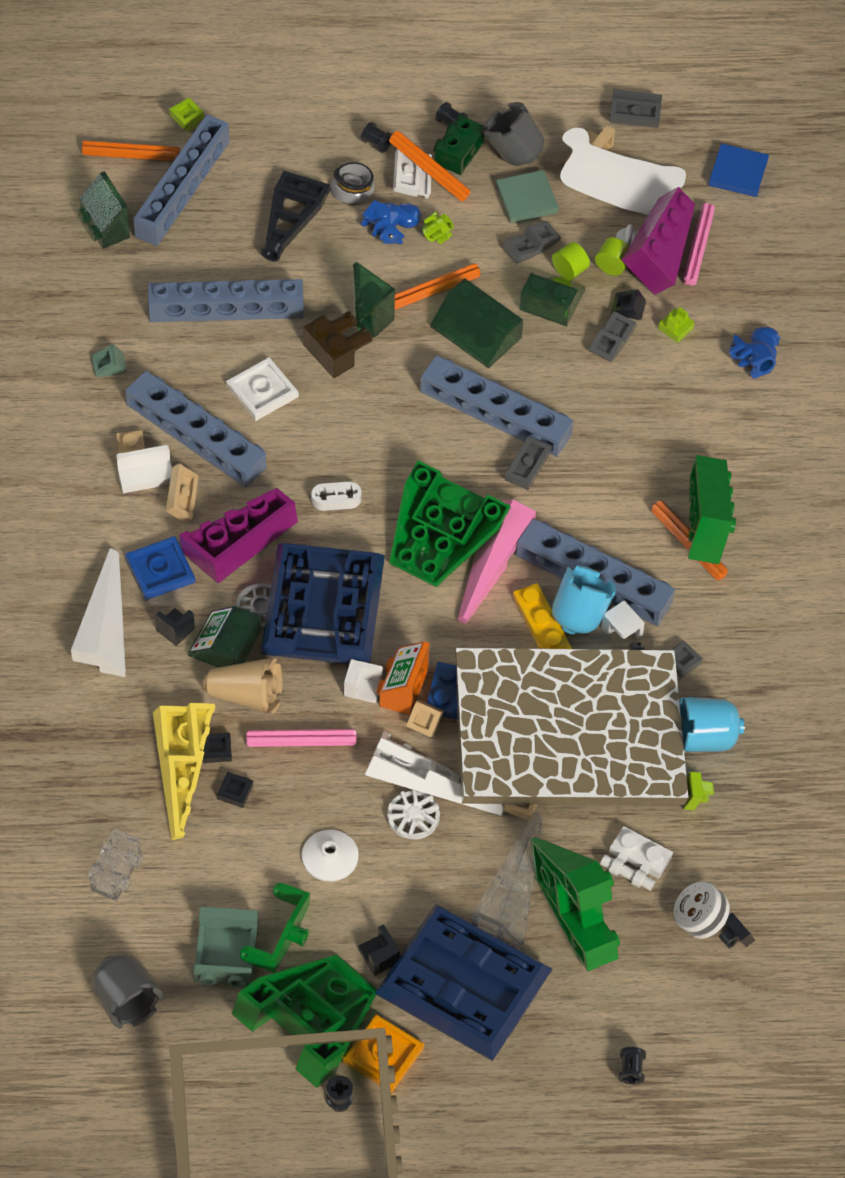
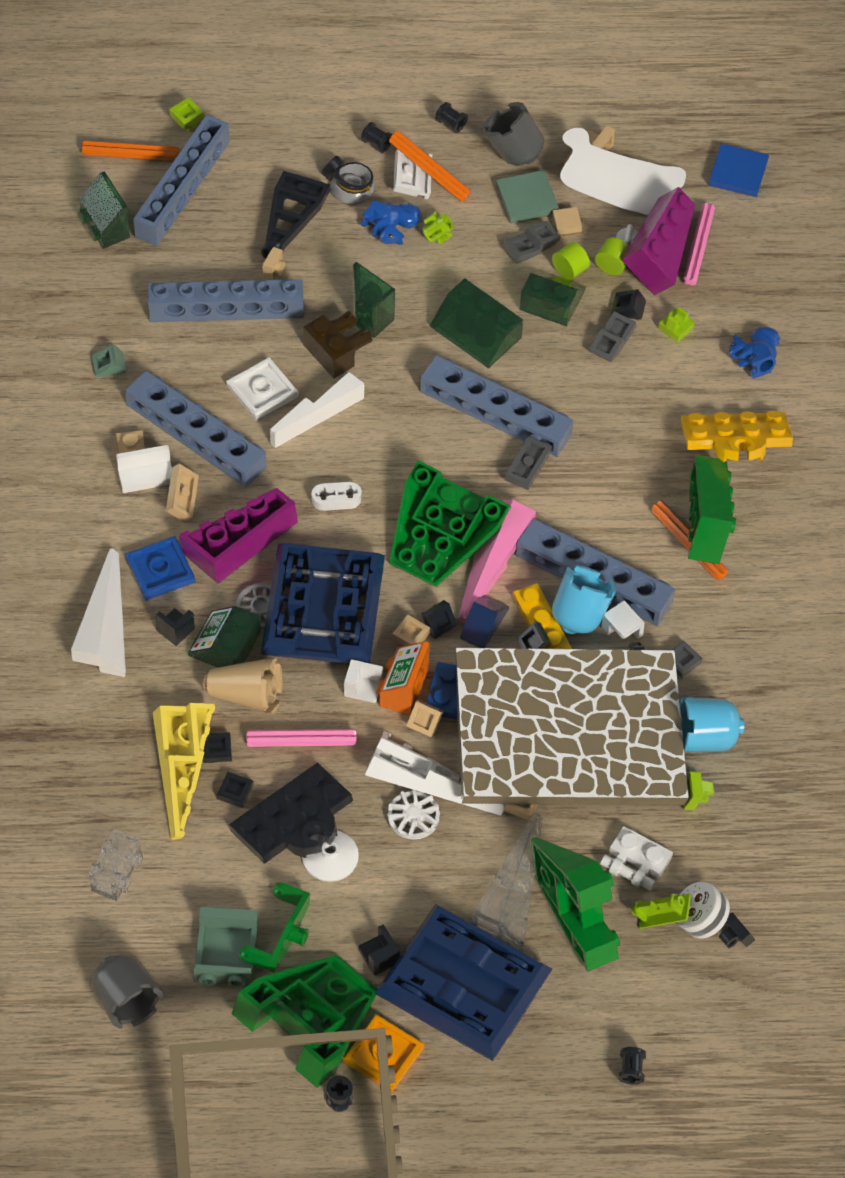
(273, 264): none -> tan plate
(293, 816): none -> black plate
(308, 414): none -> white slope
(331, 166): none -> black tile
(410, 631): none -> tan plate
(436, 285): orange axle -> none
(439, 619): none -> black tile
(459, 144): dark green brick -> none
(483, 621): none -> dark blue slope
(534, 637): none -> black tile
(567, 220): none -> tan tile
(635, 108): dark grey plate -> none
(662, 910): none -> lime hinge
(736, 433): none -> yellow plate

